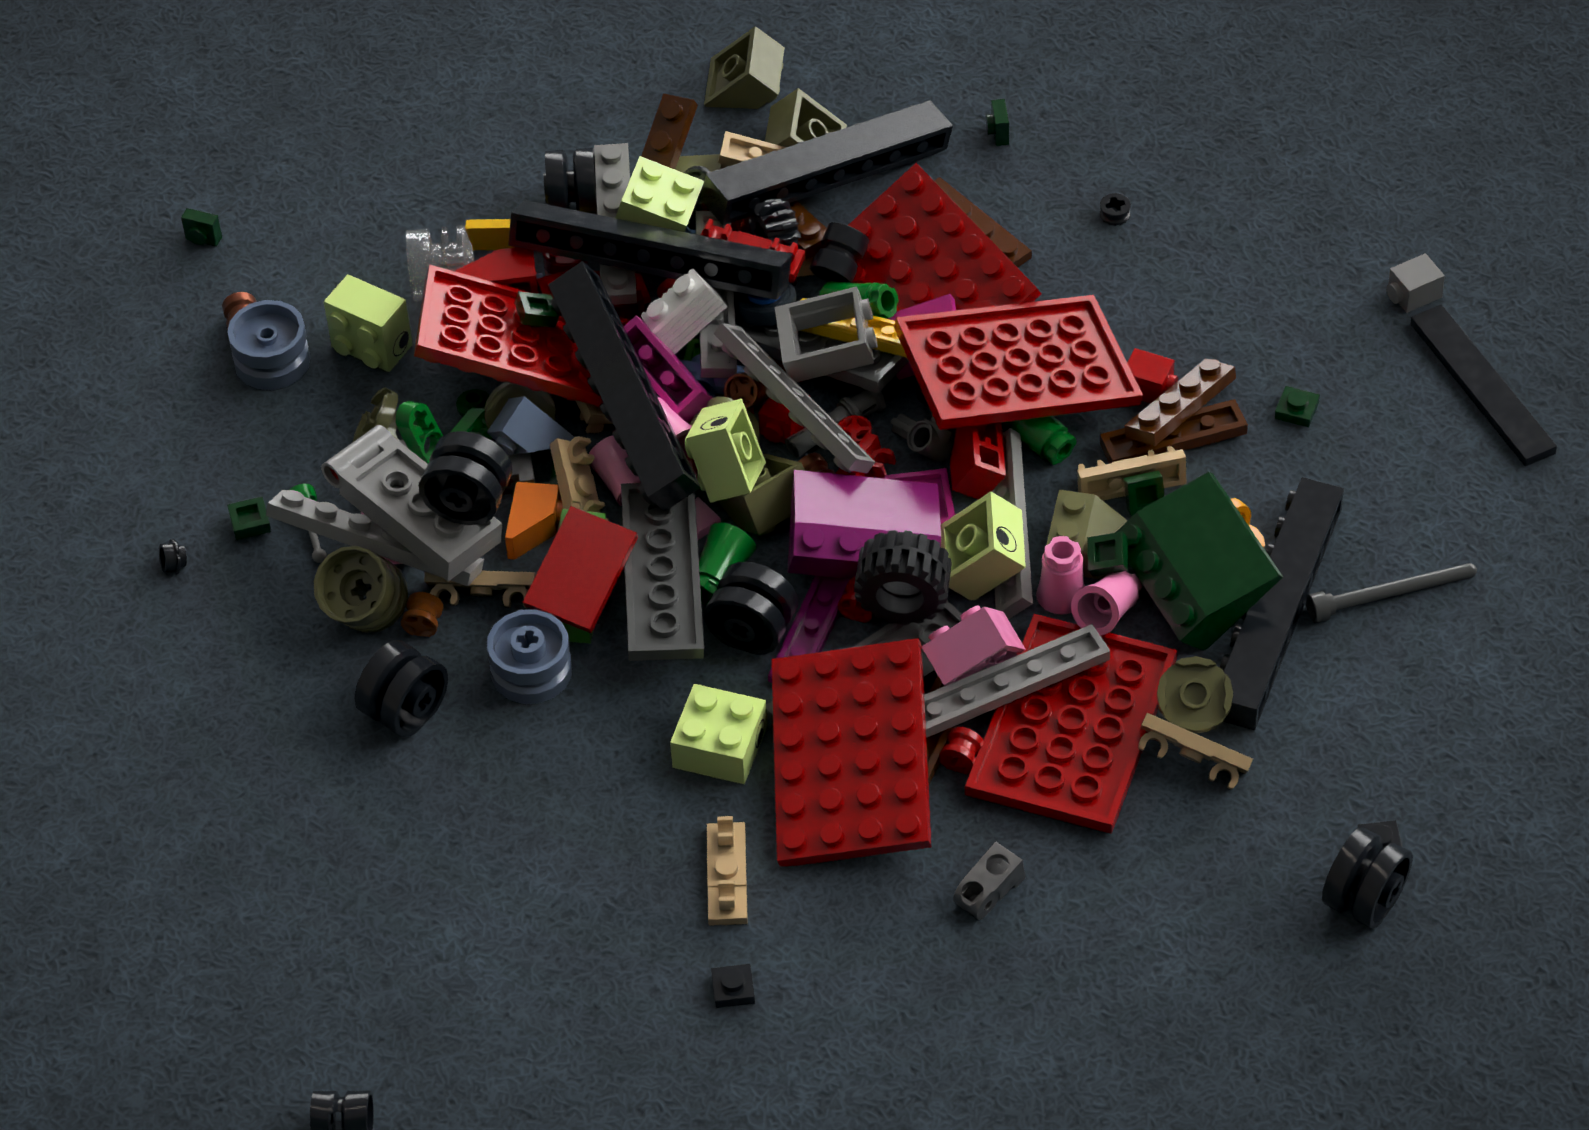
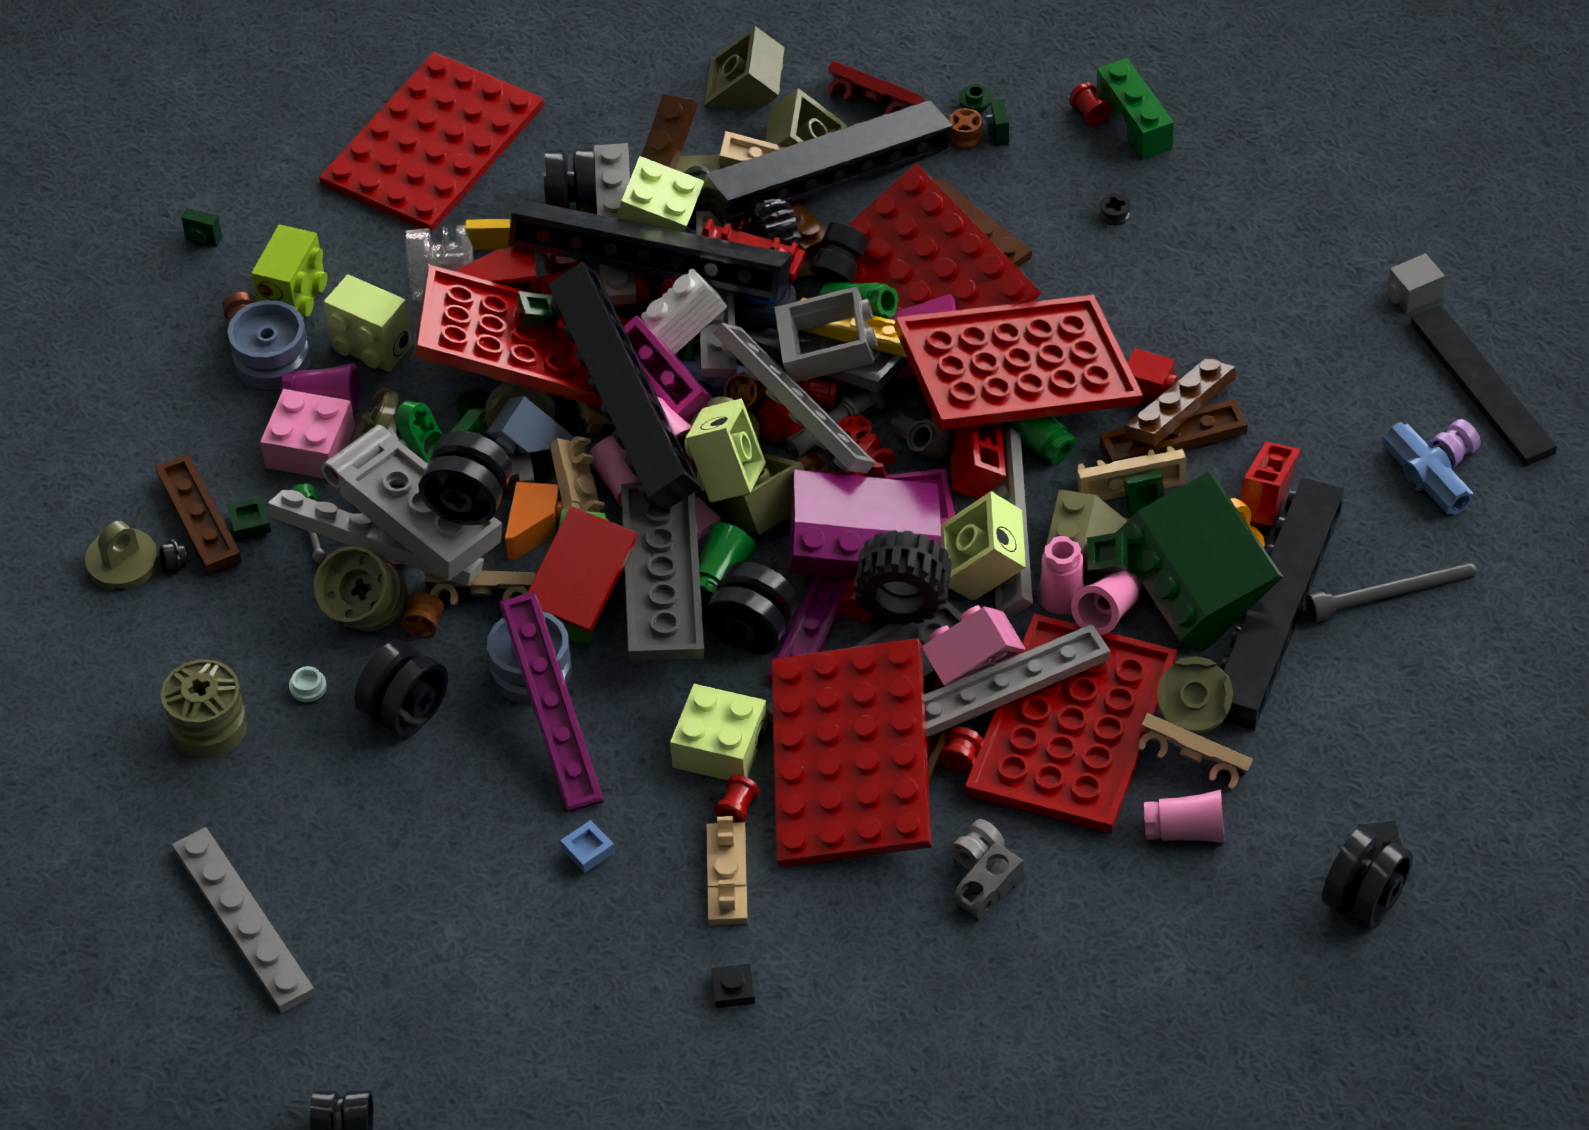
(121, 557): none -> olive tile
(198, 514): none -> reddish brown plate
(204, 708): none -> olive wheel
(243, 920): none -> light grey plate
(290, 269): none -> lime brick
(306, 432): none -> bright pink brick
(307, 684): none -> light aqua plate
(333, 382): none -> magenta plant
(432, 141): none -> red plate
(551, 702): none -> magenta tile
(587, 846): none -> medium blue plate
(737, 798): none -> red bush
(823, 391): none -> red bush
(874, 88): none -> red plate
(966, 128): none -> dark orange wheel
(970, 848): none -> light grey wheel
(975, 97): none -> dark green plate
(1090, 104): none -> red bush
(1146, 120): none -> green arch
(1186, 818): none -> bright pink plant
(1268, 482): none -> red slope
(1297, 406): dark green plate -> none
(1427, 468): none -> medium blue piece
(1458, 441): none -> lavender wheel

